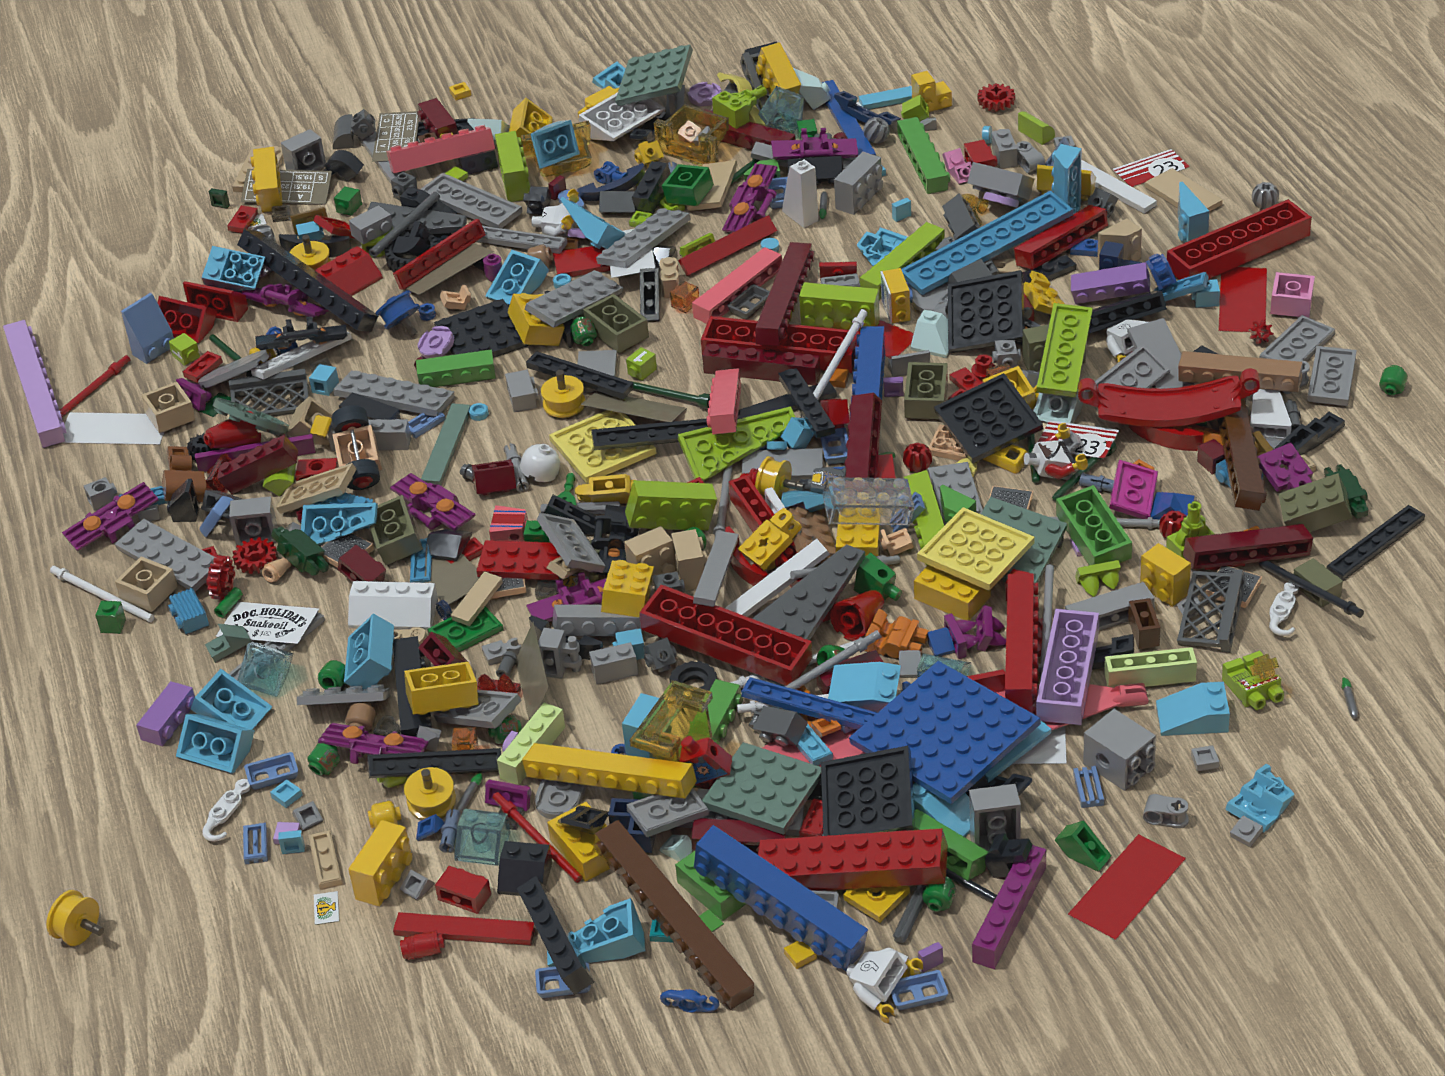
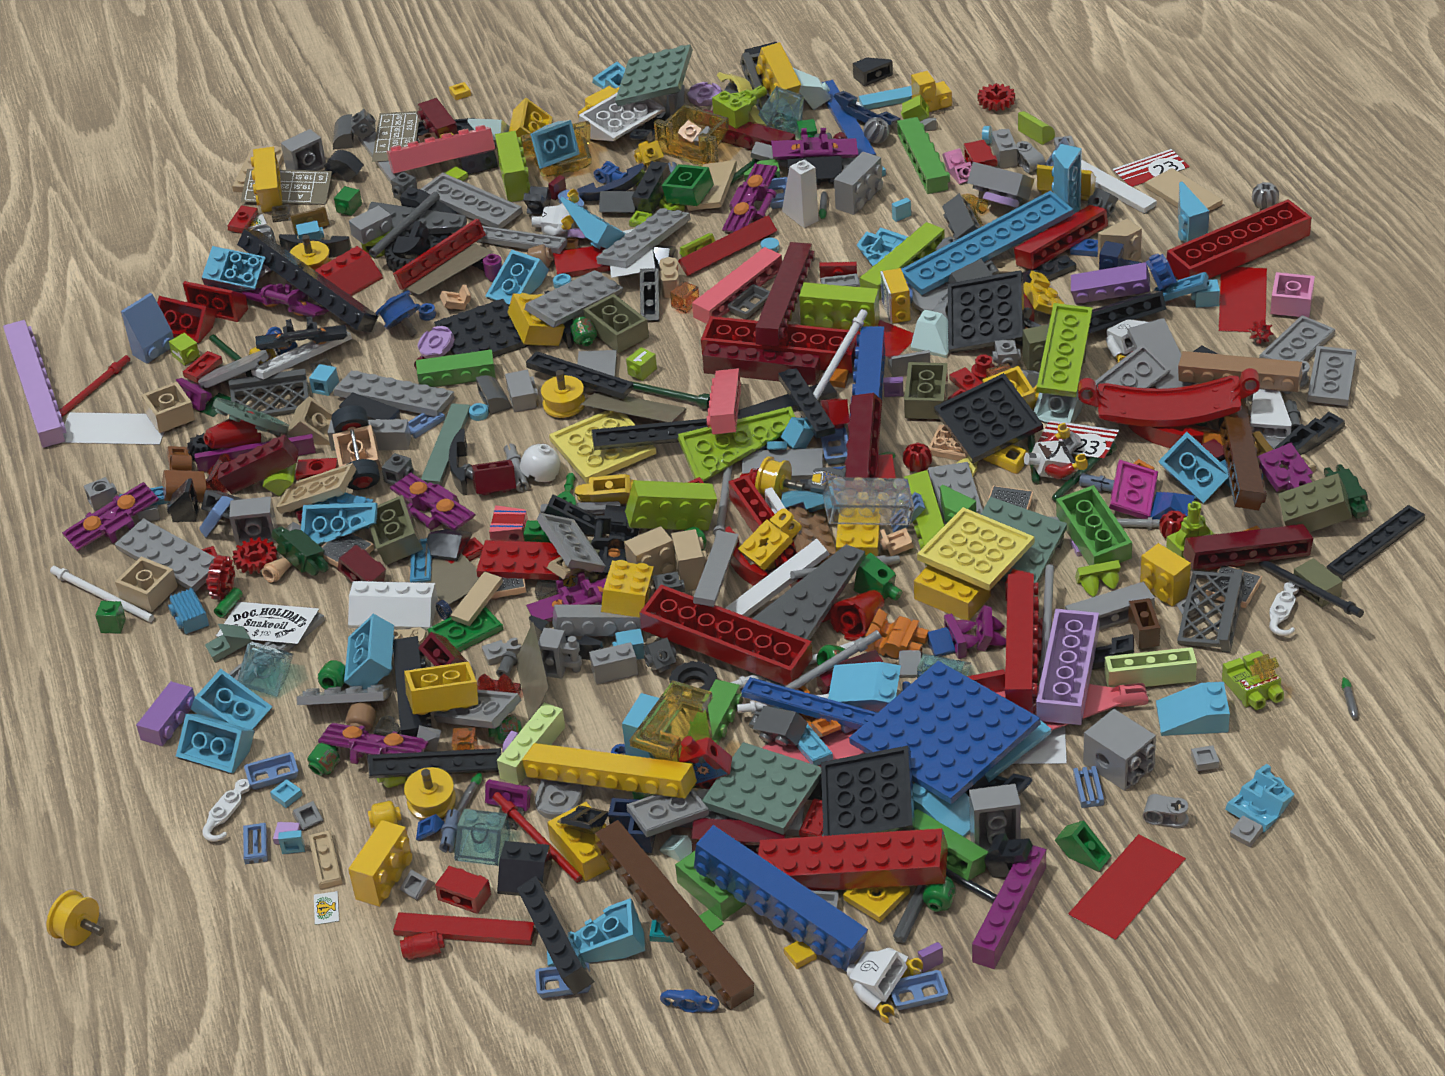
(219, 198): dark green tile -> none
(321, 426): yellow slope -> none
(334, 226): red tile -> none
(396, 468): none -> dark grey brick
(458, 449): none -> black slope
(492, 394): none -> dark grey brick
(872, 70): none -> black slope
(1194, 467): none -> medium azure slope
(1393, 380): green head -> none

